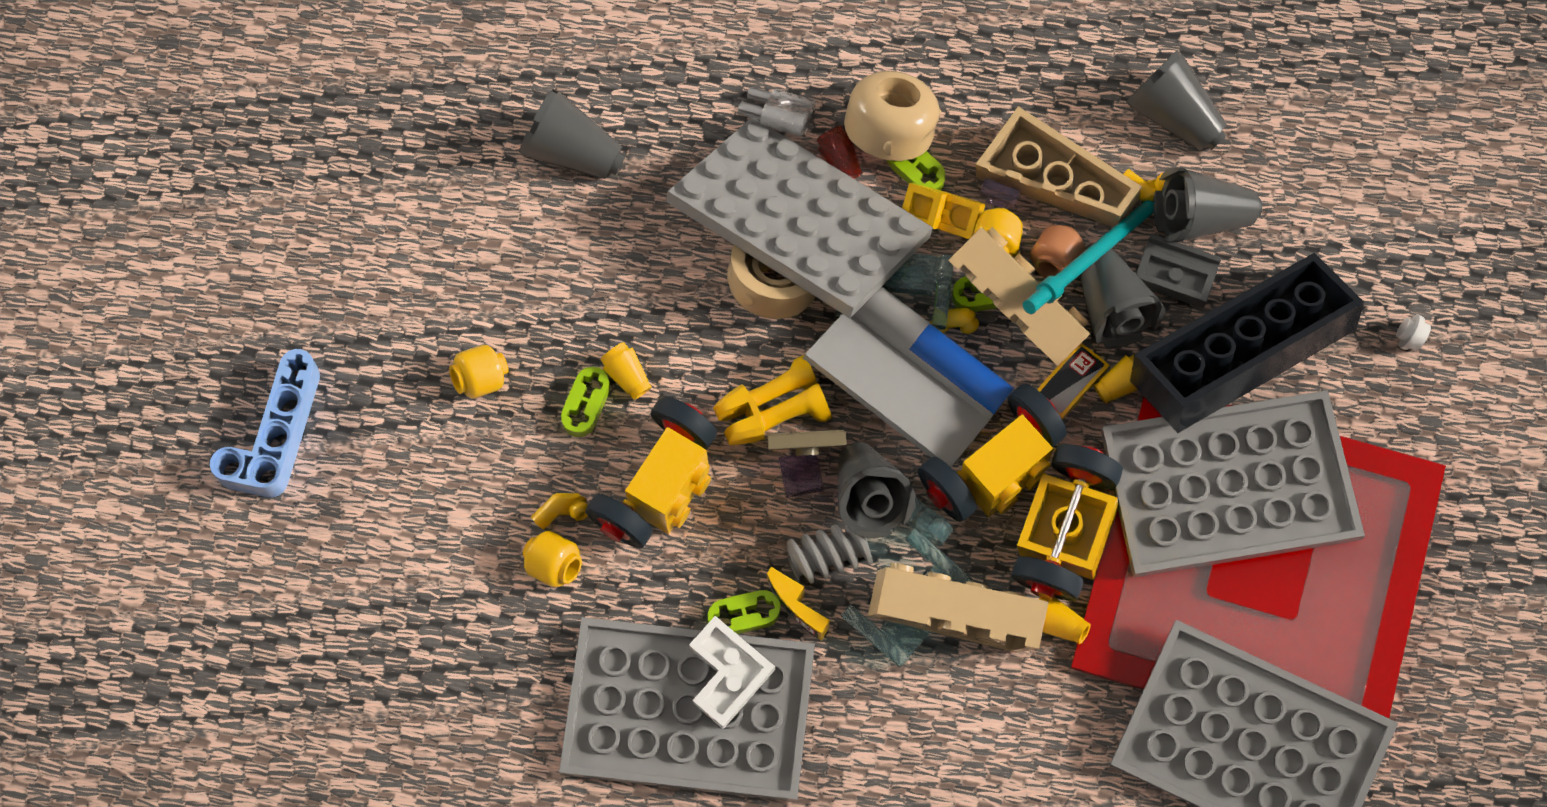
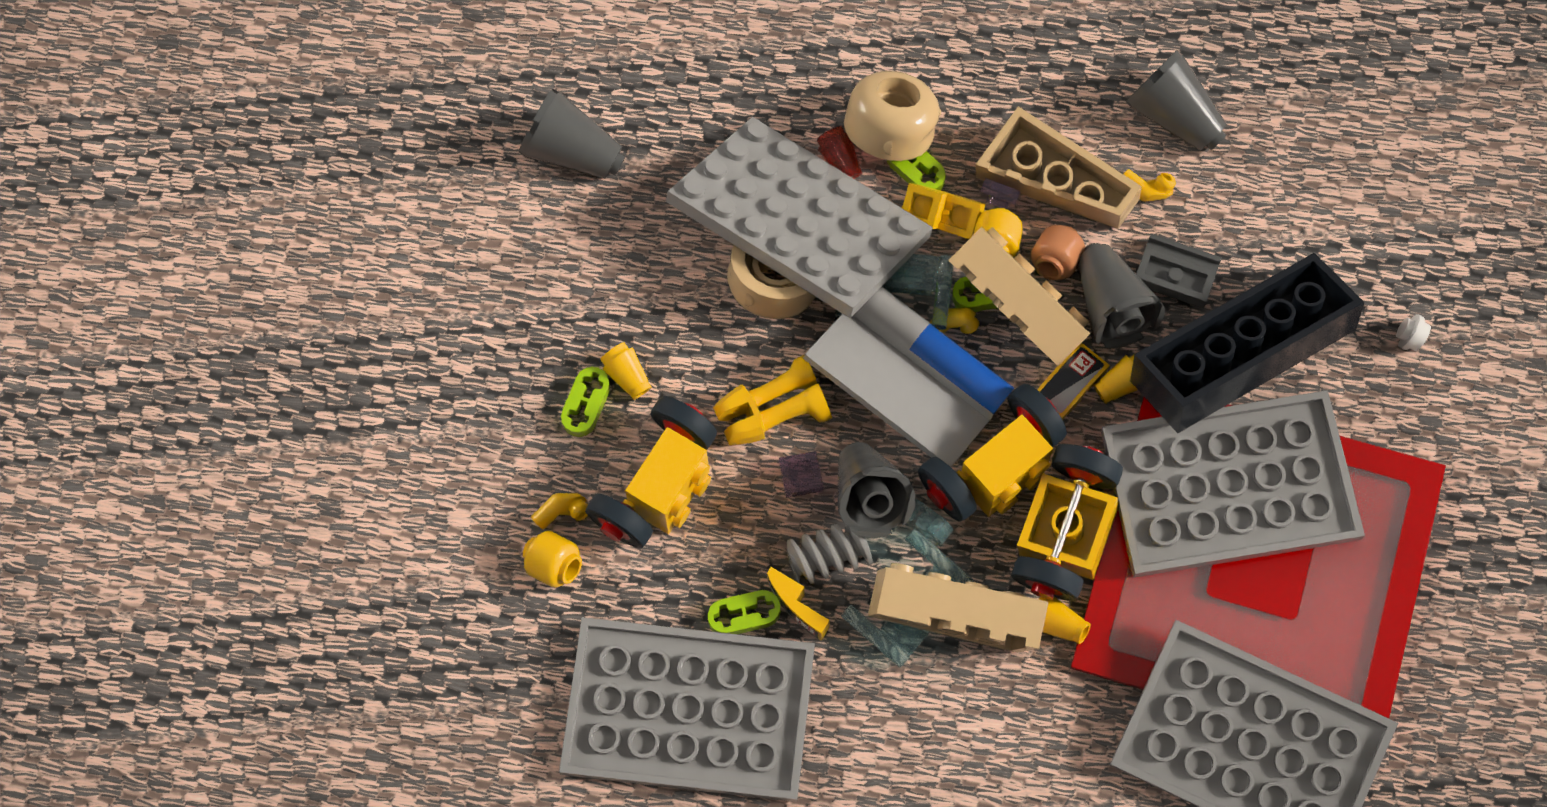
(274, 423): light blue beam -> none
(478, 371): yellow head -> none
(738, 668): white plate -> none
(781, 110): clear piece -> none
(806, 442): dark tan plate -> none
(1053, 286): teal bar -> none
(1202, 205): dark grey cone -> none

